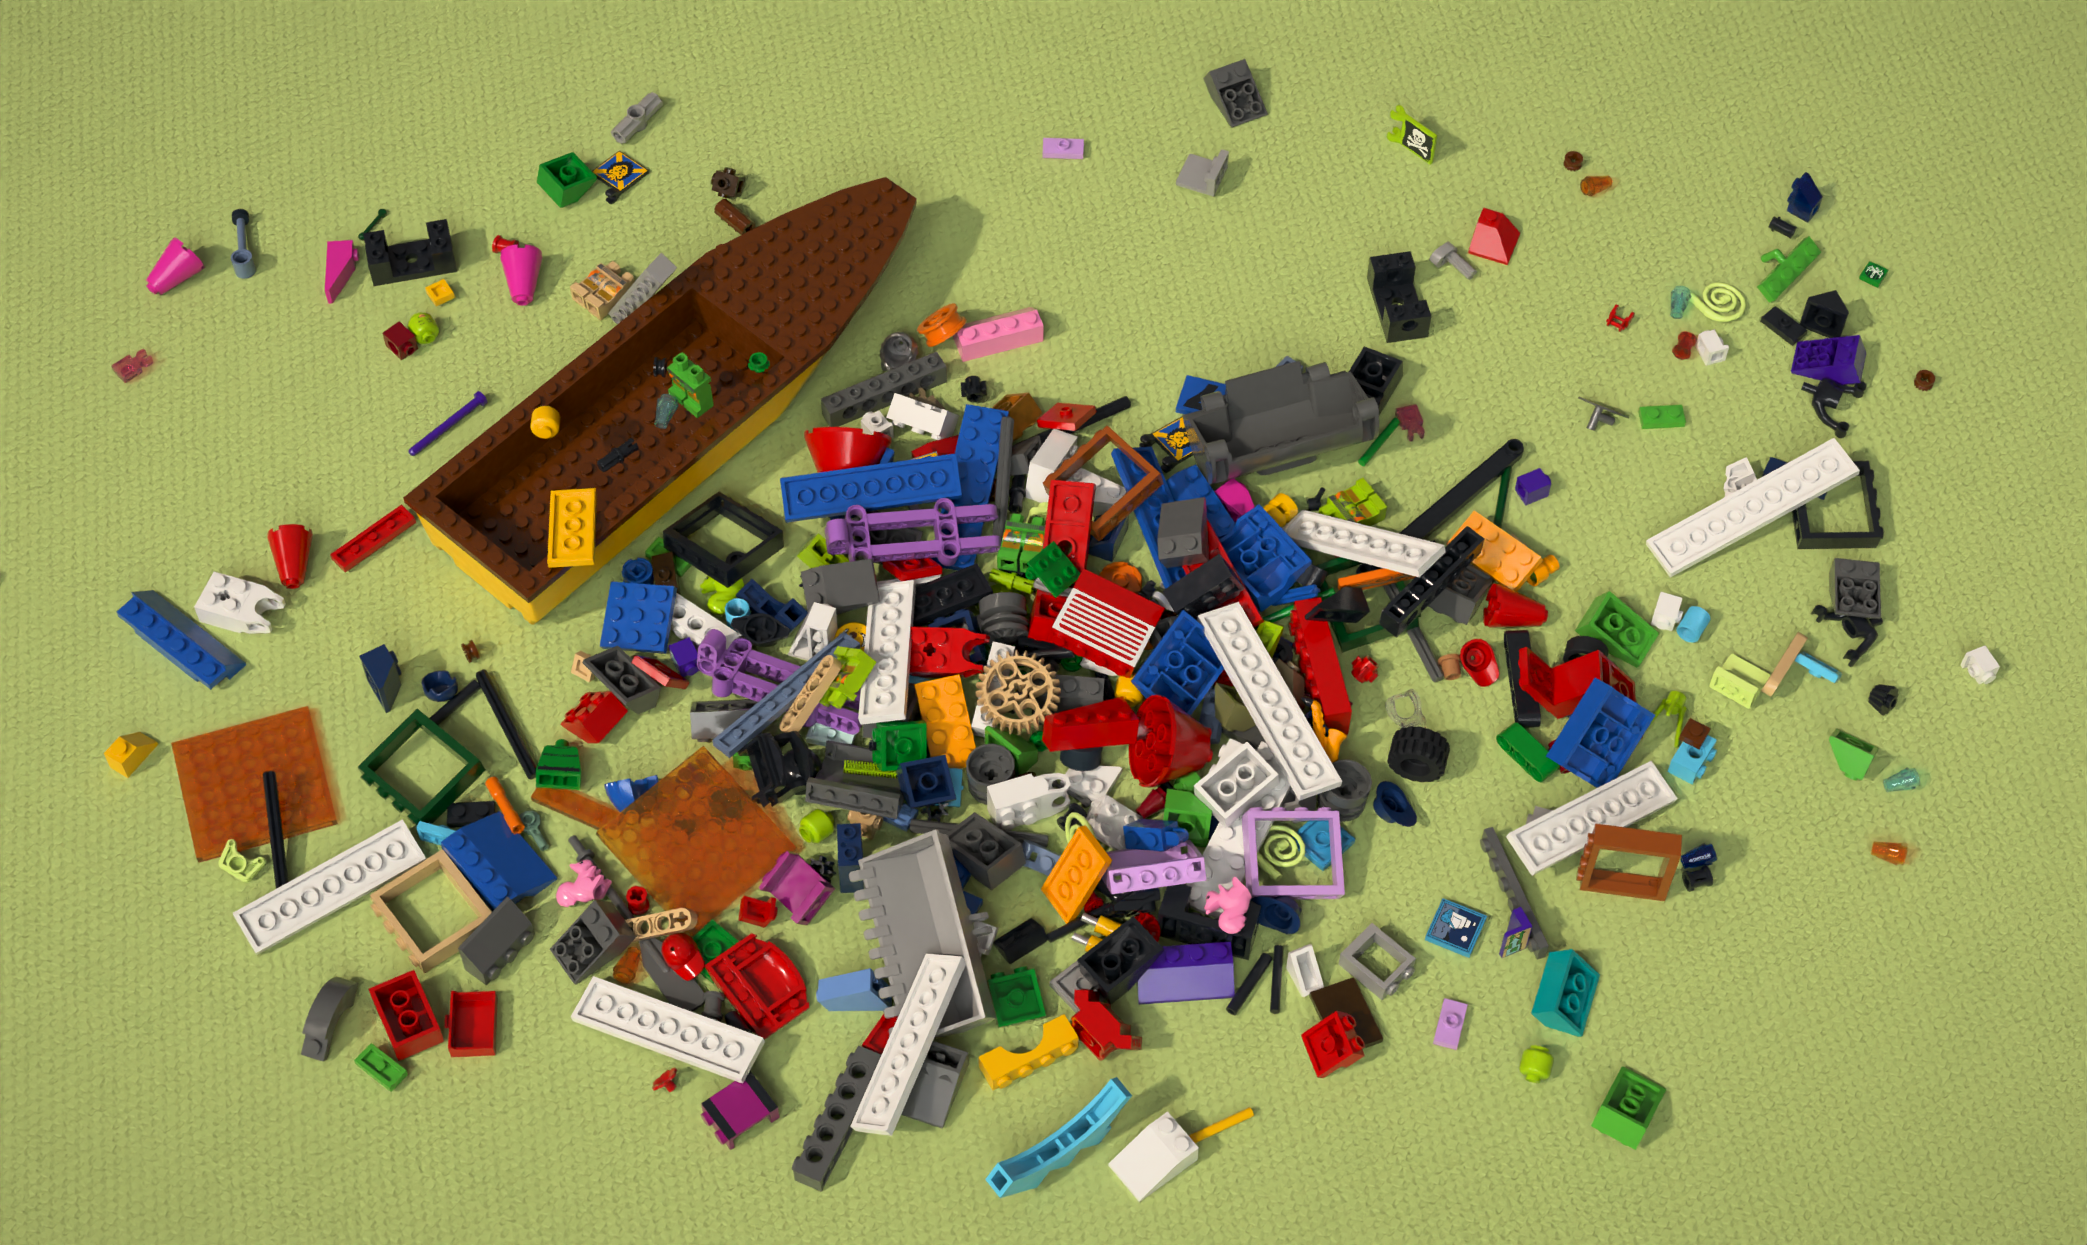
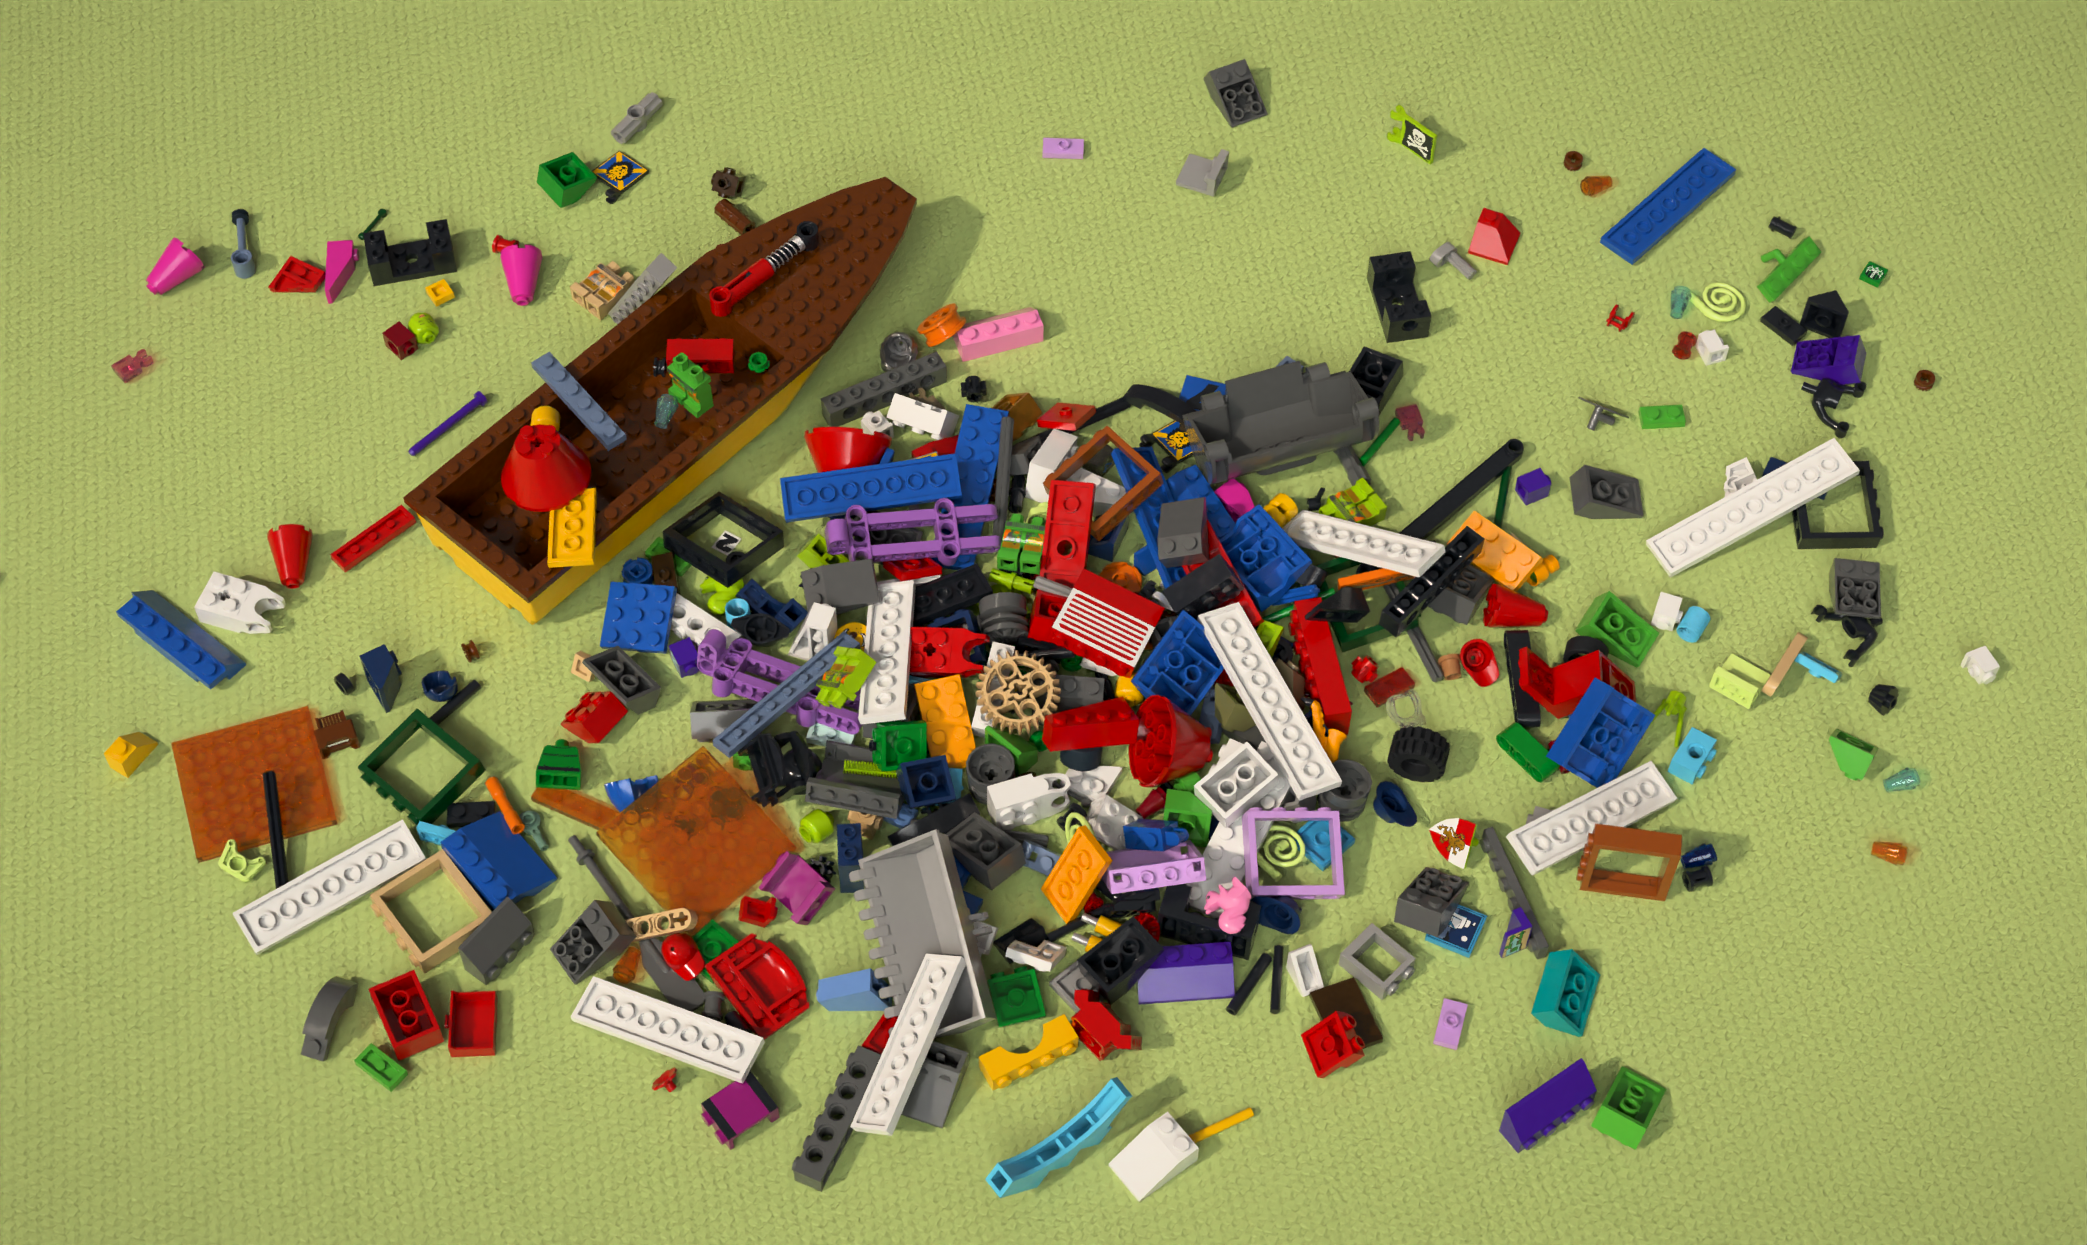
(297, 277): none -> red wing
(335, 734): none -> reddish brown piece
(344, 684): none -> black tile
(507, 723): black axle -> none
(544, 469): none -> red cone
(579, 401): none -> sand blue plate
(587, 886): bright pink animal -> none
(617, 455): black axle -> none
(637, 900): red bush -> none
(660, 672): red plate -> none
(709, 354): none -> red brick
(726, 543): none -> sticker
(727, 296): none -> piece
(810, 694): tan beam -> none
(942, 820): none -> black slope
(1043, 957): none -> white plate
(1052, 569): green hinge -> none
(1100, 462): none -> clear smoke brick
(1144, 561): none -> blue slope
(1160, 401): none -> black slope
(1352, 465): none -> dark grey axle
(1389, 685): none -> clear red plate
(1430, 901): none -> dark grey slope
(1454, 839): none -> shield
(1536, 1063): lime head -> none
(1548, 1107): none -> dark purple slope
(1605, 494): none -> dark grey slope
(1667, 206): none -> blue plate
(1694, 733): reddish brown plate -> none
(1805, 198): clear blue slope -> none

